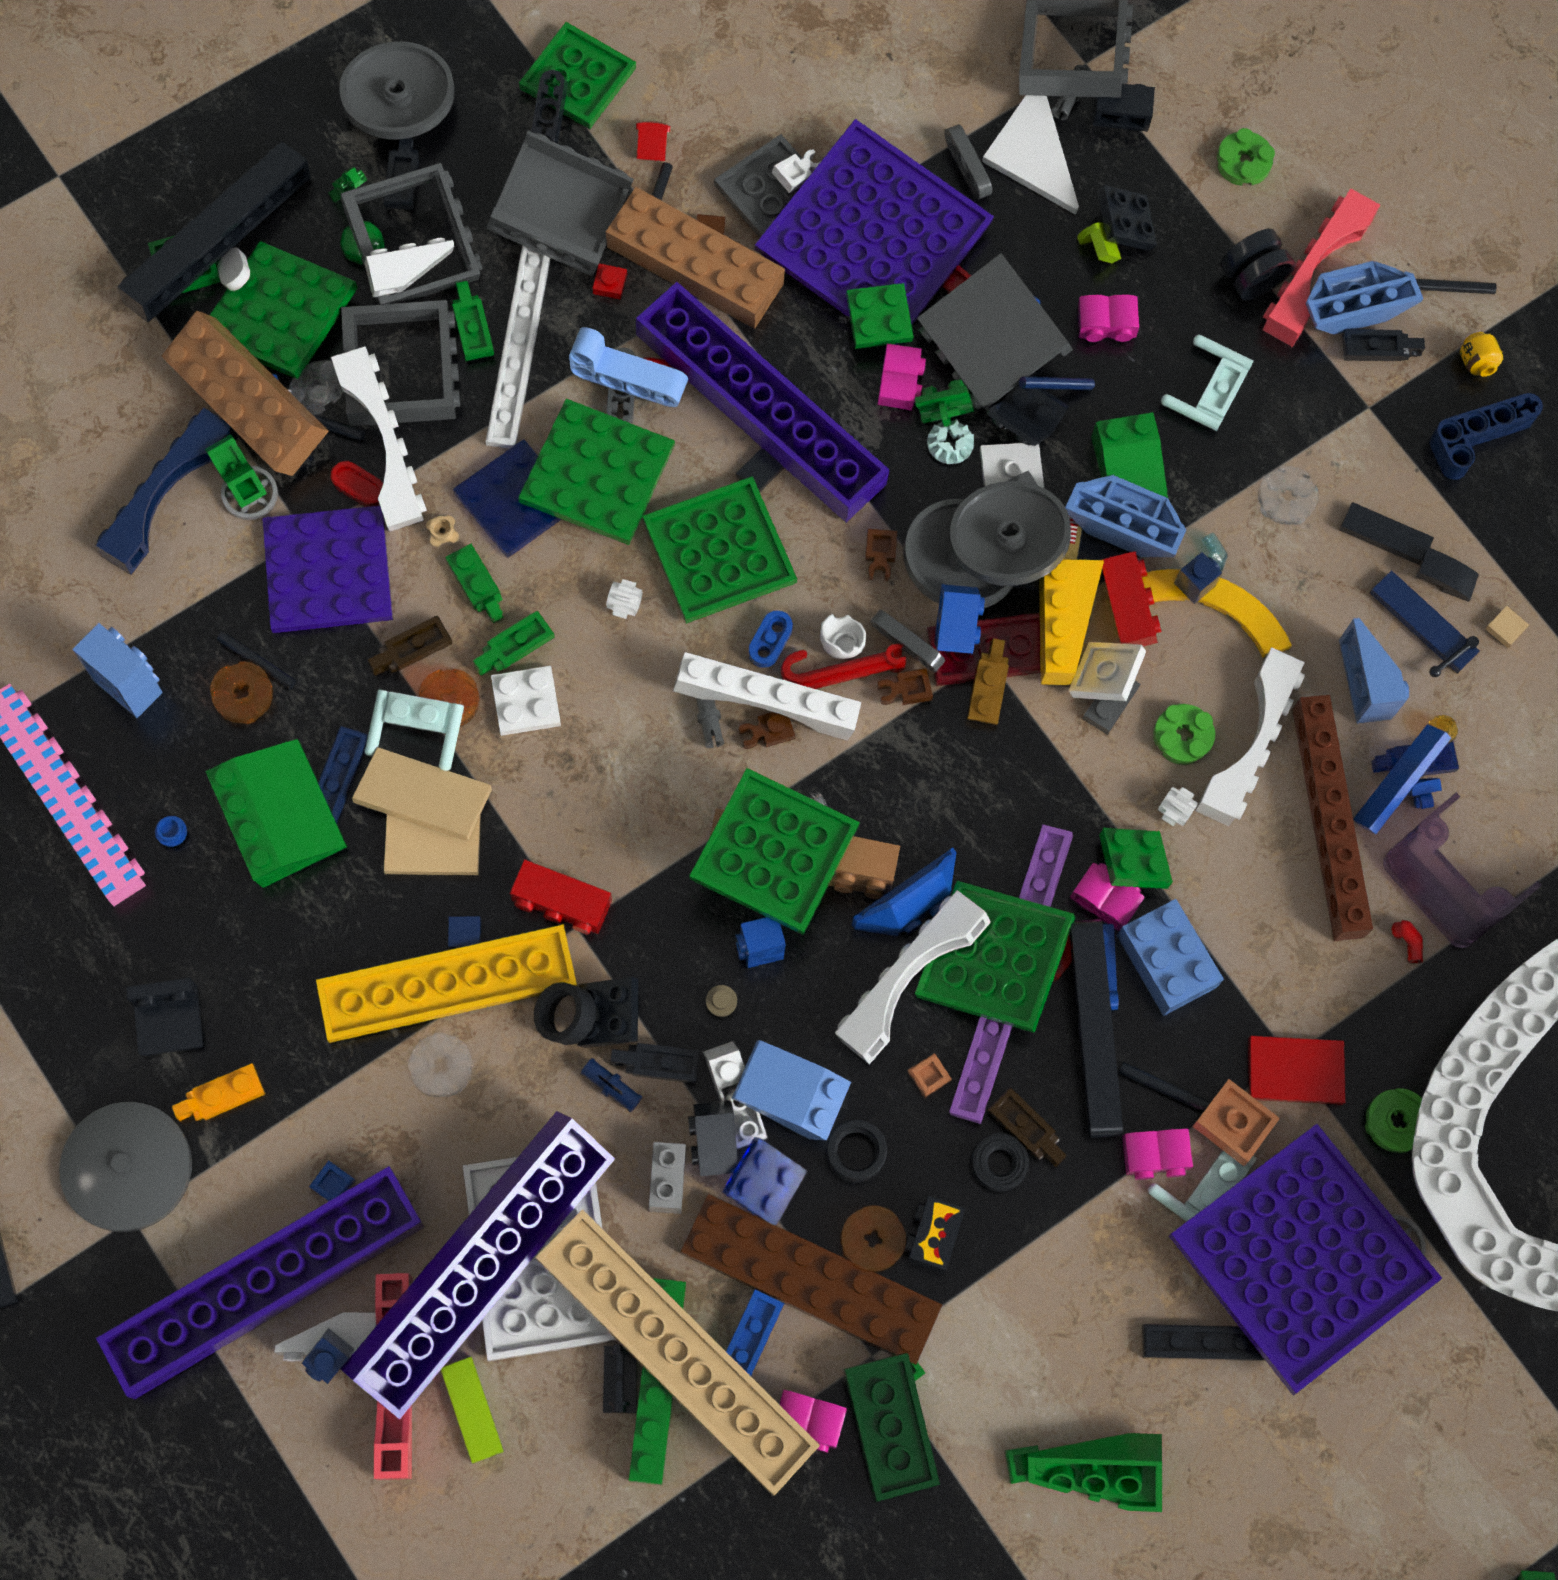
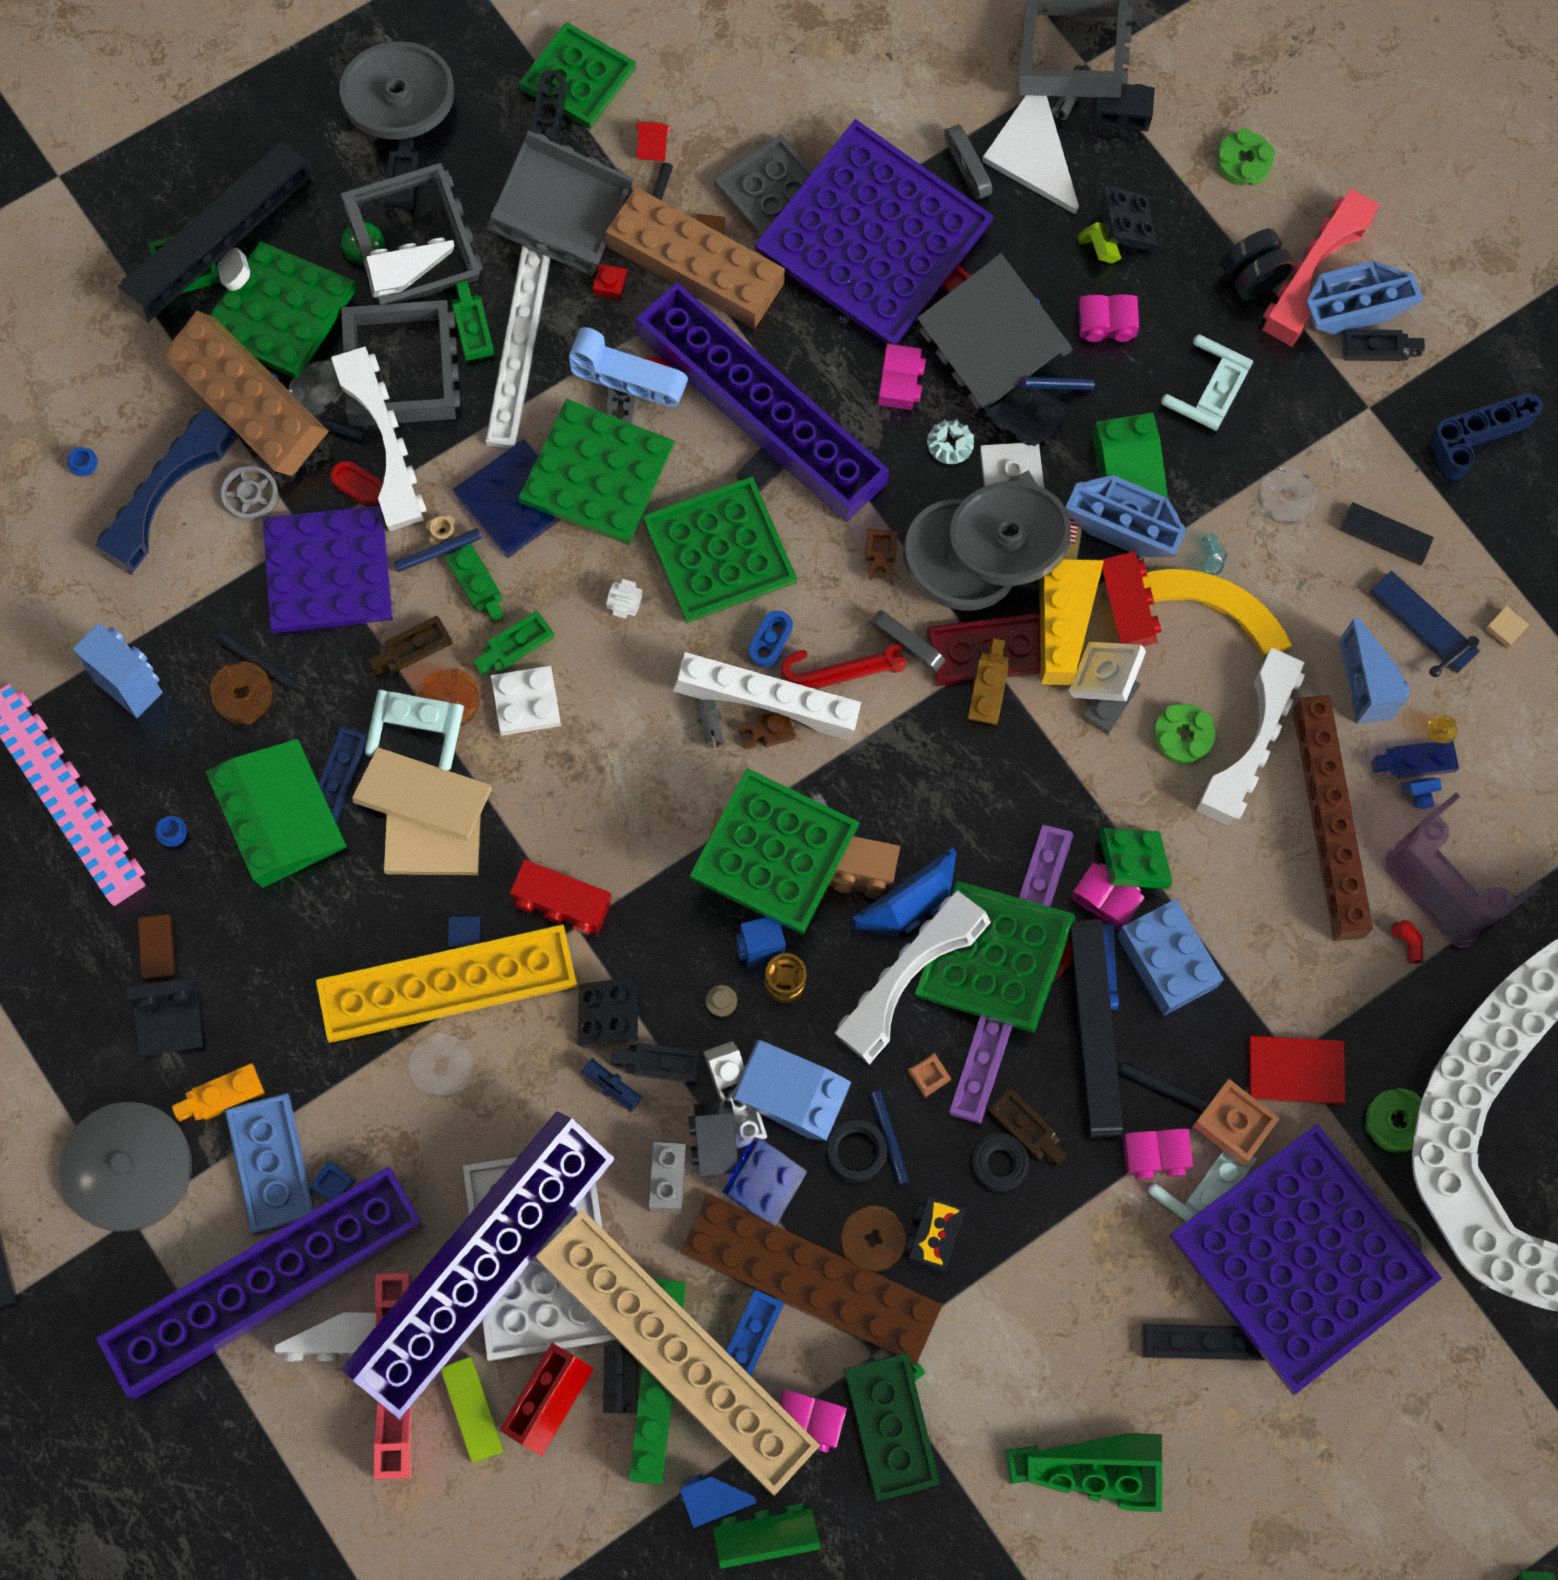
(82, 461): none -> blue plate
(156, 947): none -> reddish brown tile
(235, 471): green slope -> none
(269, 1163): none -> medium blue tile
(327, 1357): dark blue brick -> none
(348, 181): green hinge -> none
(438, 550): none -> dark blue bar
(546, 1399): none -> red brick
(584, 1013): black tyre -> none
(712, 1499): none -> blue slope
(765, 1536): none -> green slope
(785, 977): none -> pearl gold wheel
(793, 171): white plate -> none
(842, 637): white hair -> none
(879, 315): green plate -> none
(887, 1130): none -> dark blue bar
(910, 686): reddish brown plate -> none
(944, 404): green hips -> none
(958, 618): blue brick -> none
(1177, 806): white gear -> none
(1198, 577): dark blue brick -> none
(1401, 778): blue tile -> none
(1449, 573): black slope -> none
(1456, 286): black bar -> none
(1481, 354): yellow head -> none

